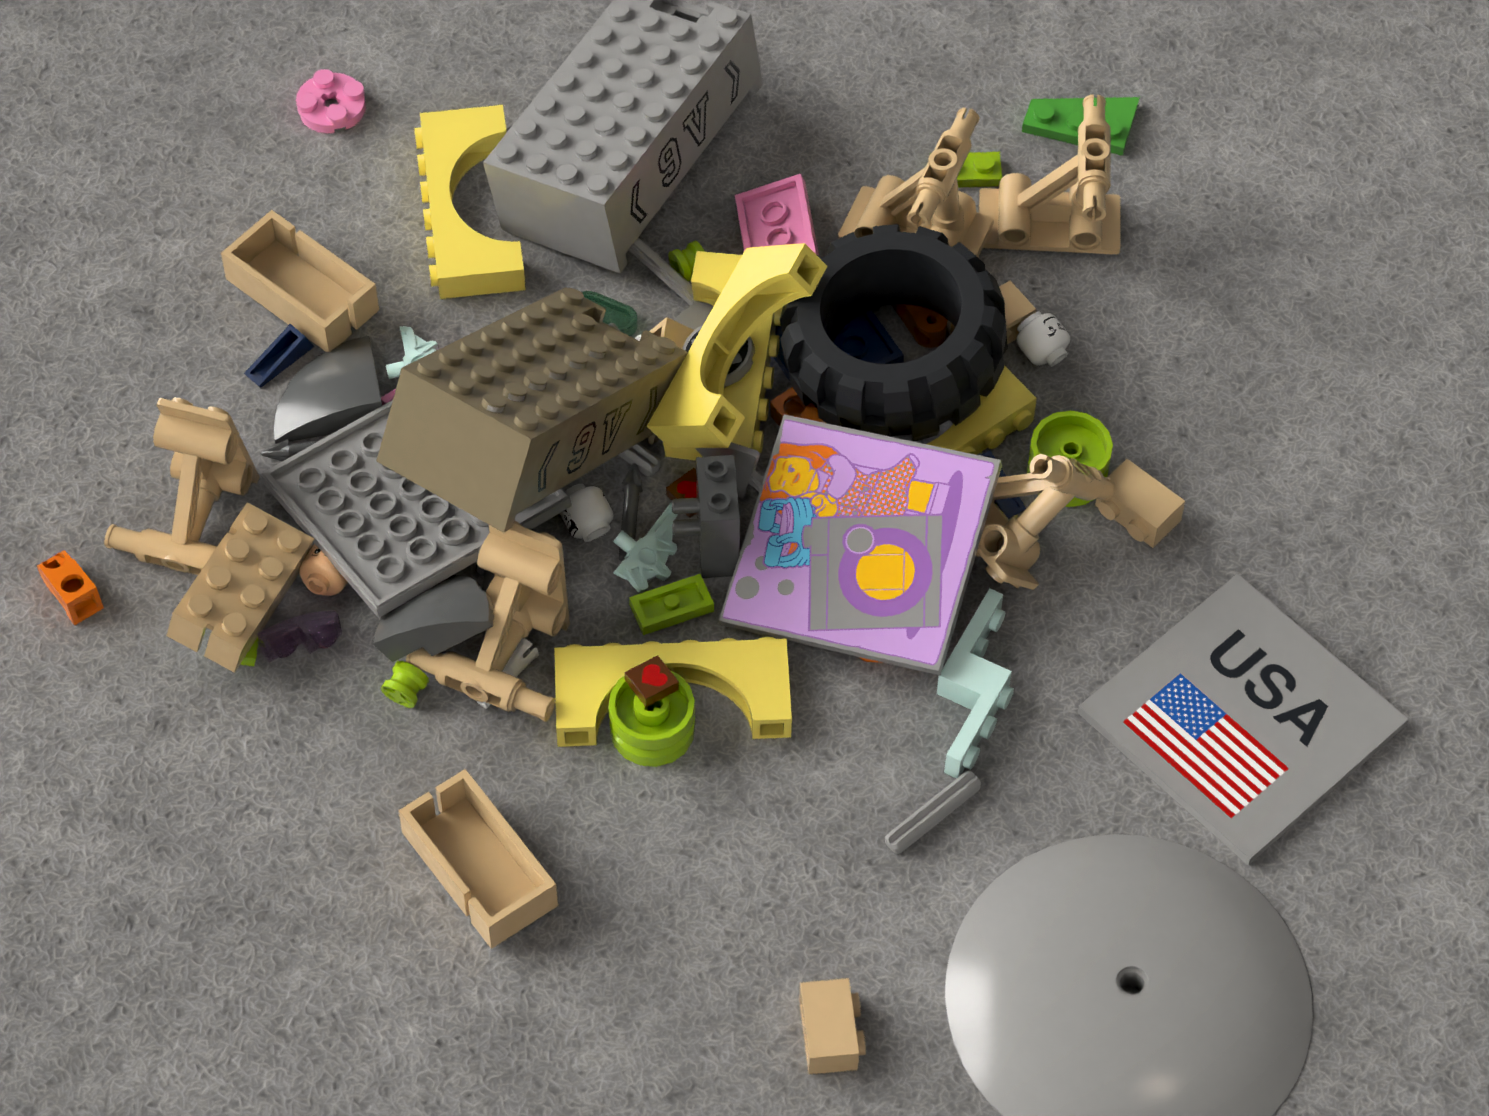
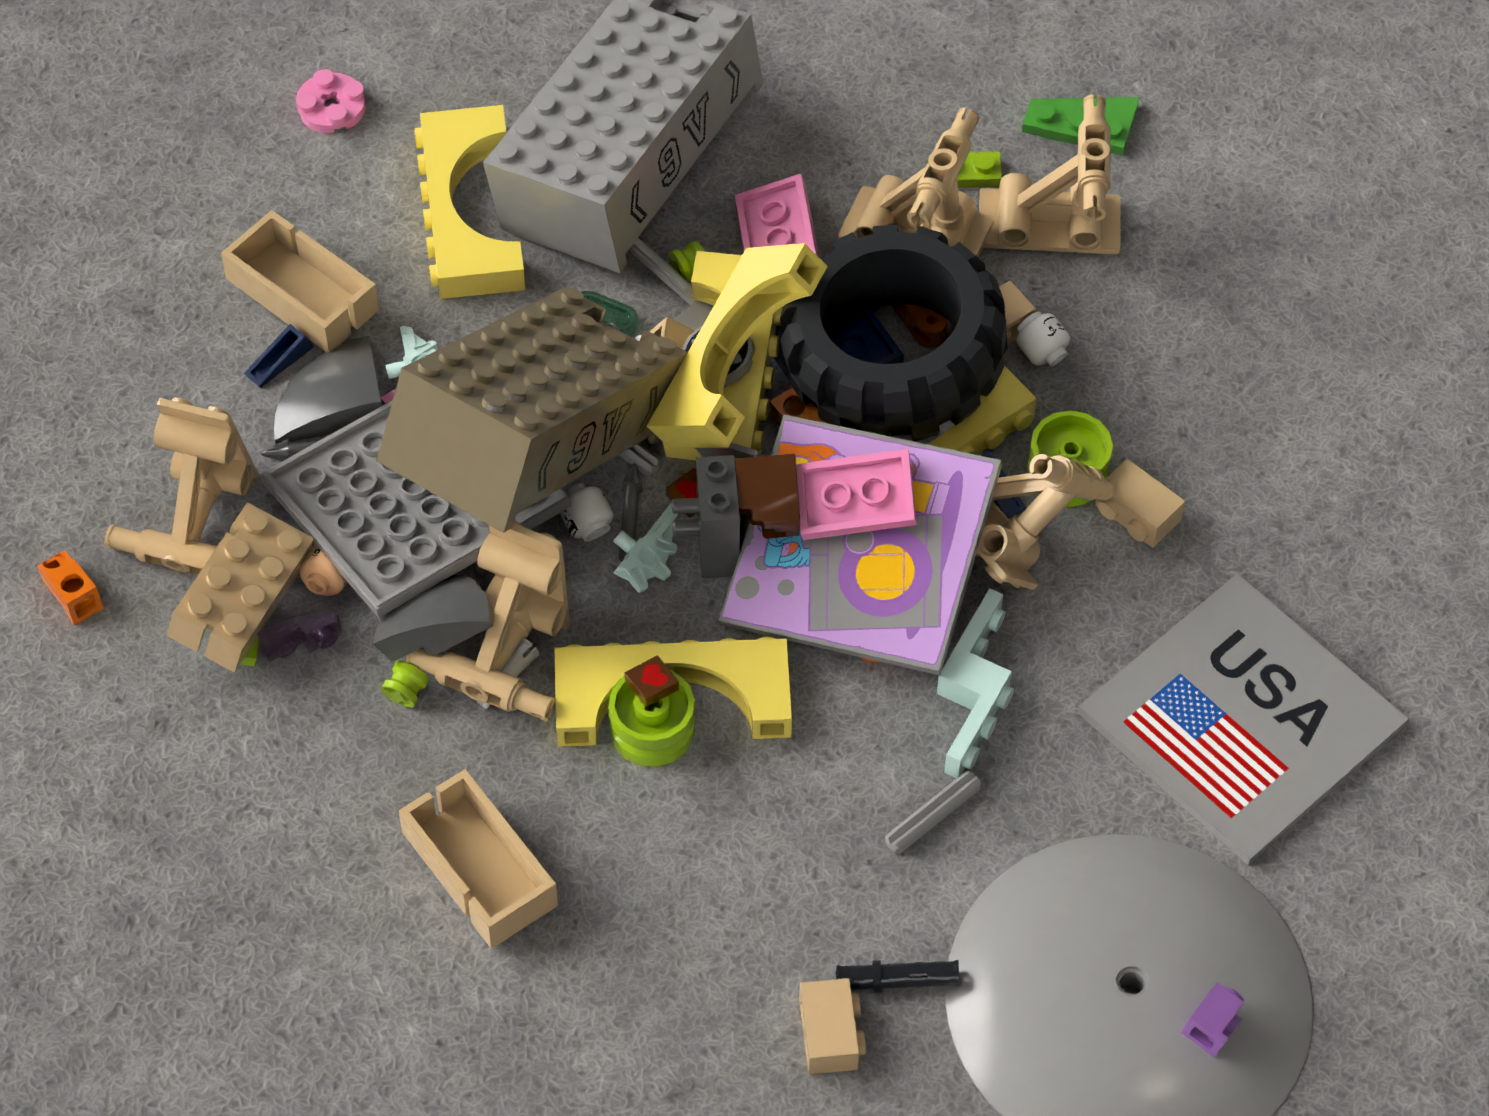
(671, 604): lime plate -> none
(769, 493): none -> reddish brown piece
(856, 494): none -> bright pink plate
(885, 976): none -> black pin
(1214, 1019): none -> medium lavender brick

